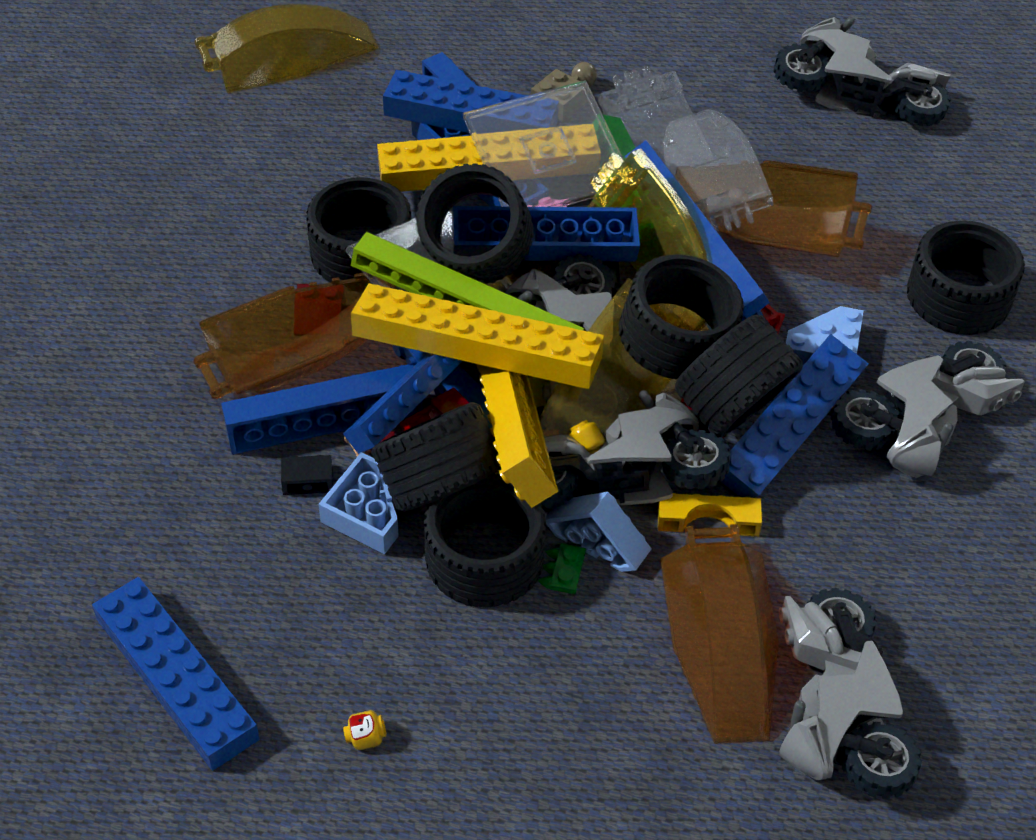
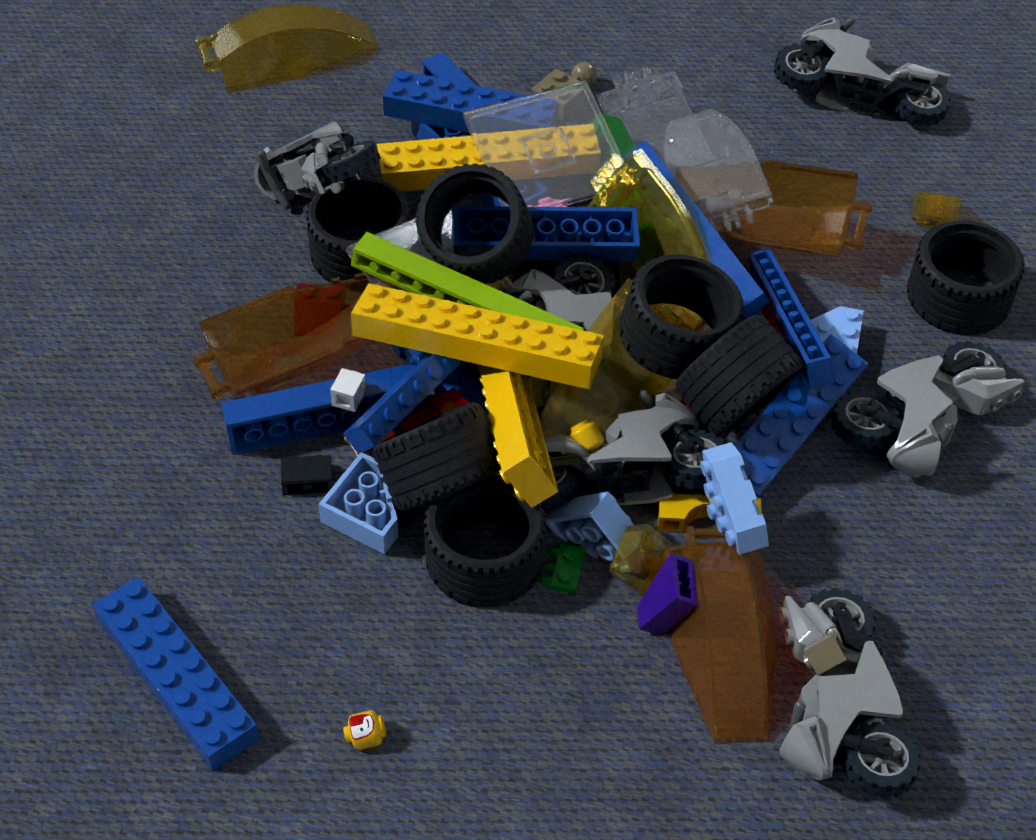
(313, 164): none -> piece
(348, 390): none -> white brick
(641, 556): none -> clear yellow slope
(669, 596): none -> dark purple slope
(733, 499): none -> light blue brick
(792, 319): none -> blue brick
(825, 653): none -> dark tan brick
(934, 207): none -> clear yellow slope

